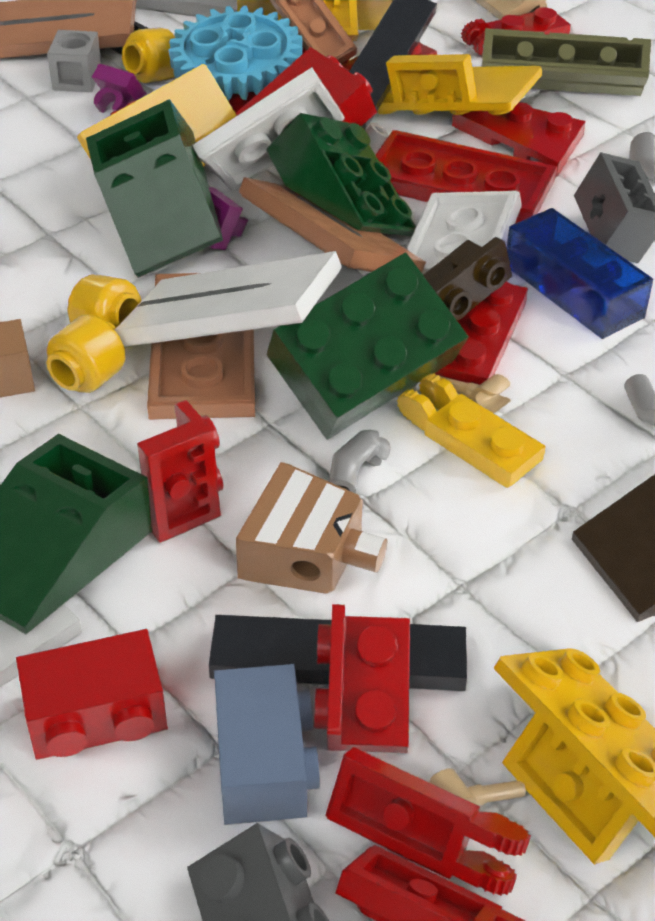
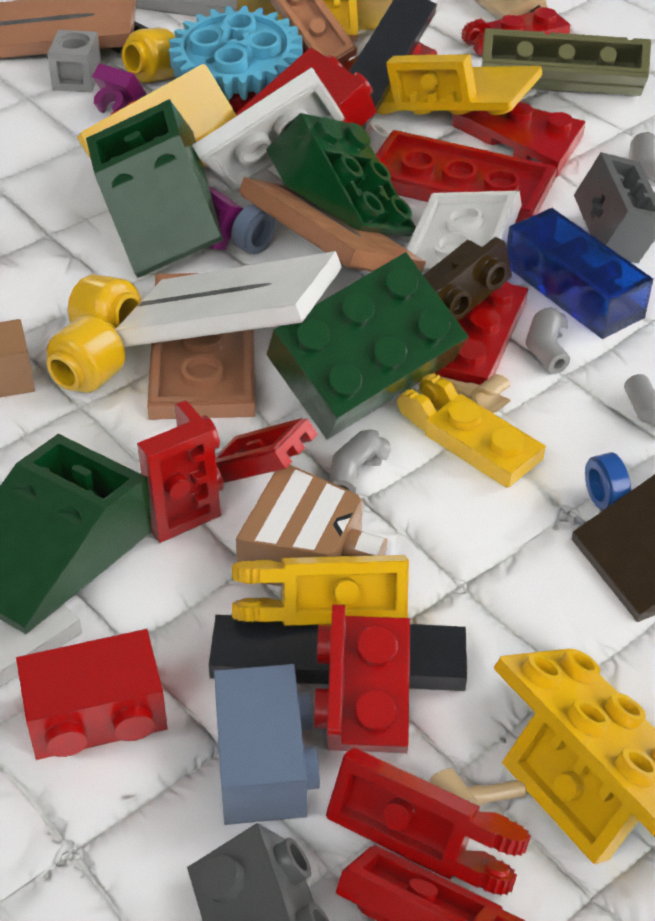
(253, 230): none -> sand blue tile
(264, 450): none -> red tile
(312, 584): none -> yellow hinge
(542, 339): none -> light grey arm
(606, 479): none -> blue tile

